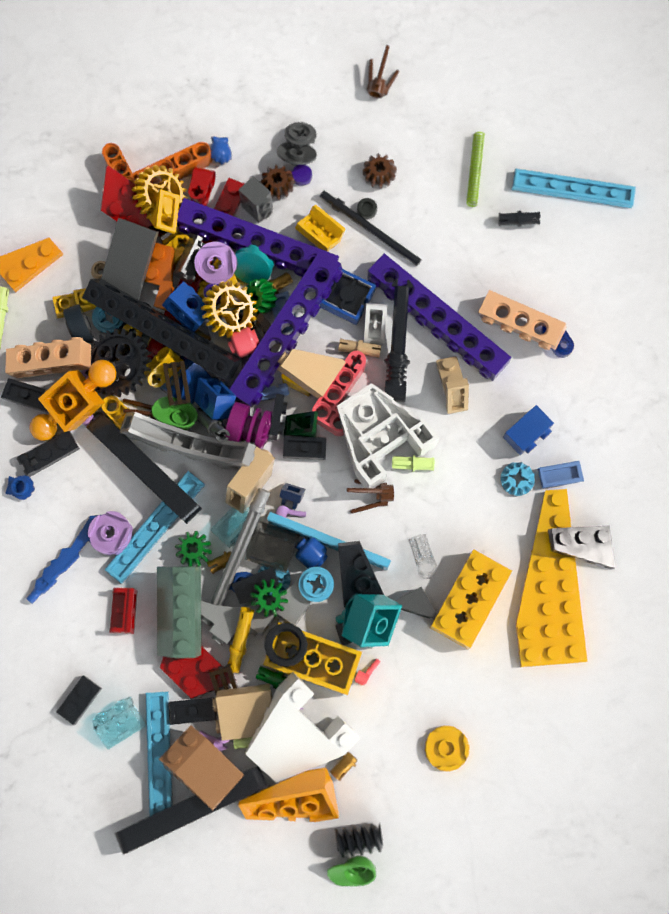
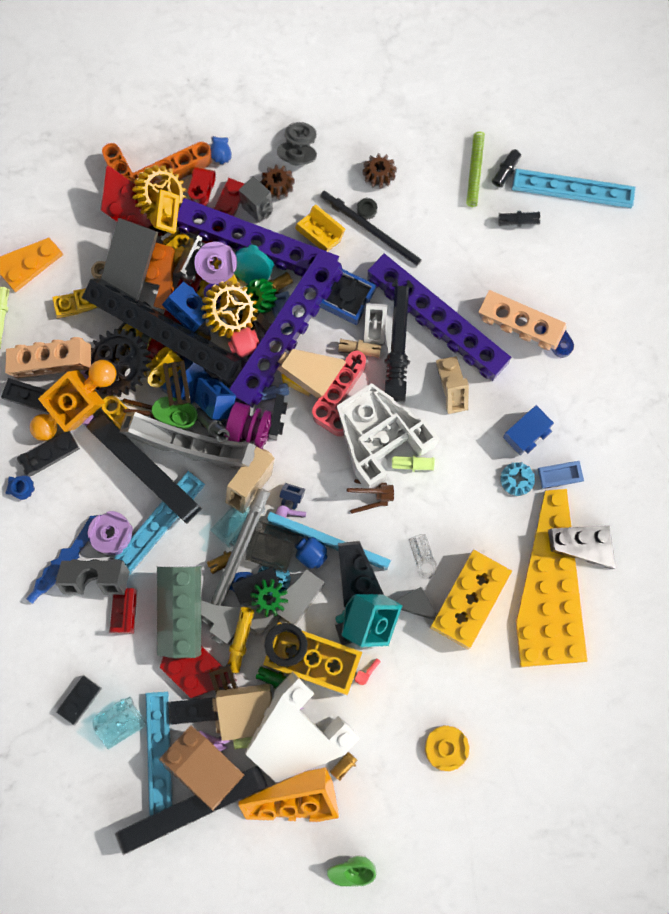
(76, 574): none -> dark grey arch
(78, 323): black wheel -> none
(98, 319): medium azure gear -> none
(193, 541): green gear -> none
(301, 424): dark green slope -> none
(302, 174): dark purple tile -> none
(304, 447): black plate -> none
(311, 575): medium azure gear -> none
(359, 840): black piece -> none
(377, 87): reddish brown plant -> none
(506, 168): none -> black axle

